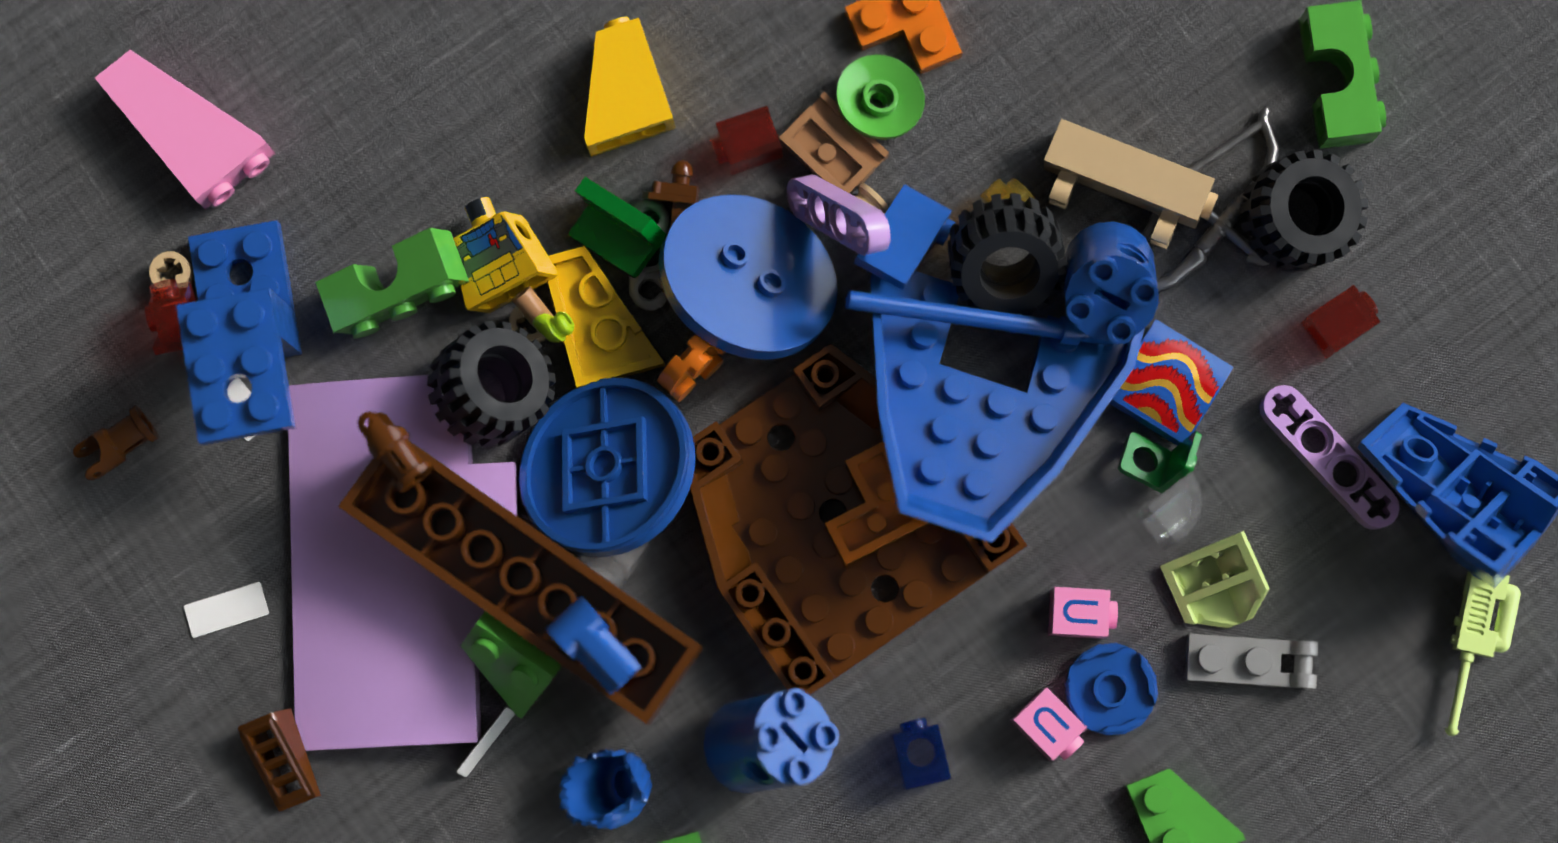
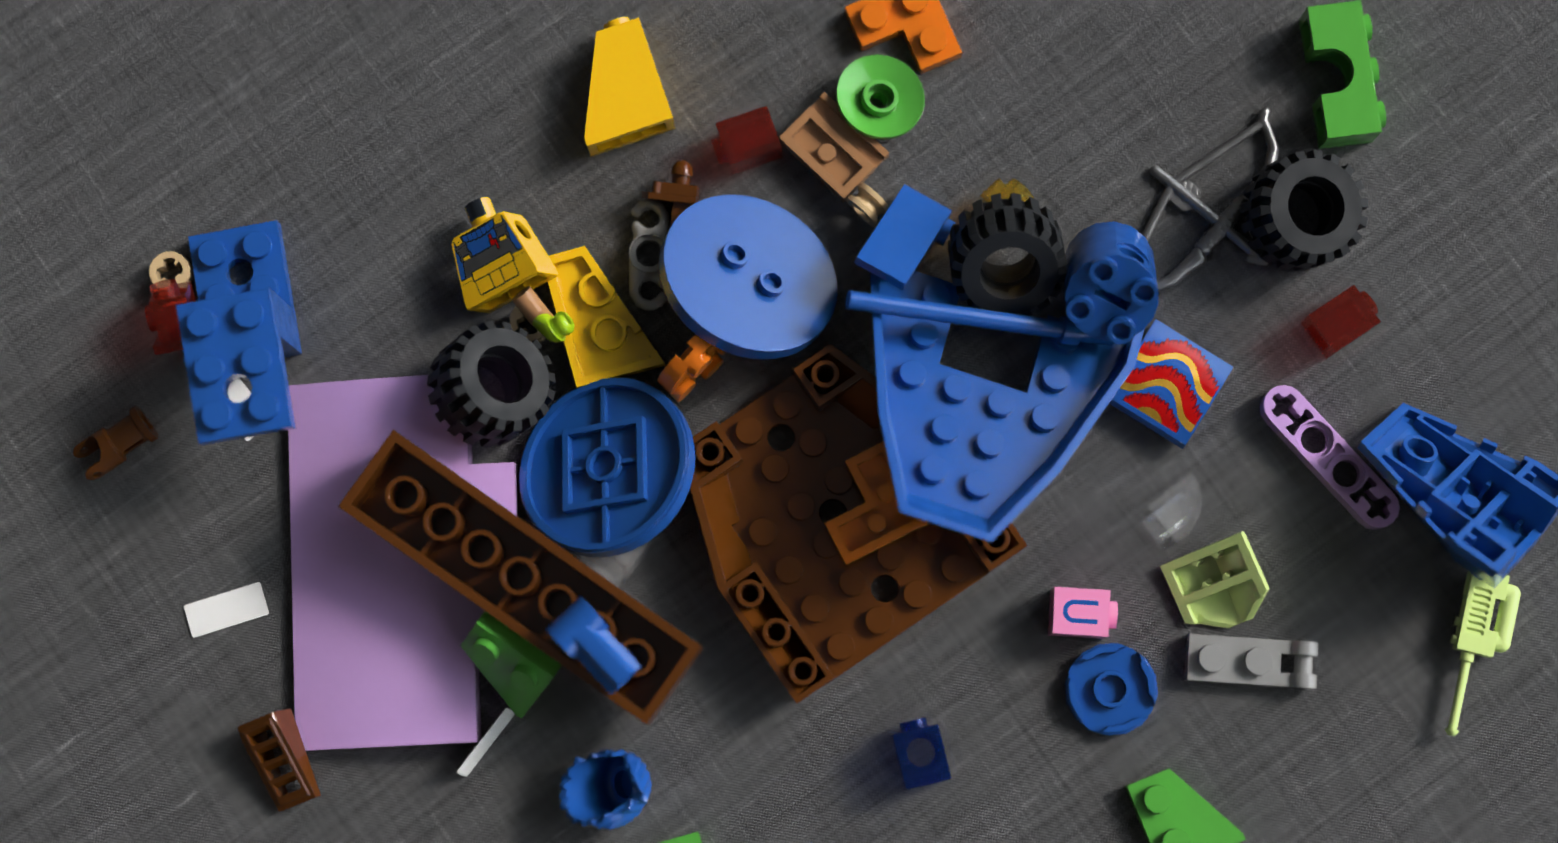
(190, 134): bright pink slope -> none
(392, 446): reddish brown piece -> none
(426, 271): bright green arch -> none
(615, 229): green panel -> none
(769, 742): blue cylinder -> none
(838, 214): lavender beam -> none
(1050, 726): bright pink brick -> none
(1128, 175): tan brick -> none
(1169, 465): green bracket -> none

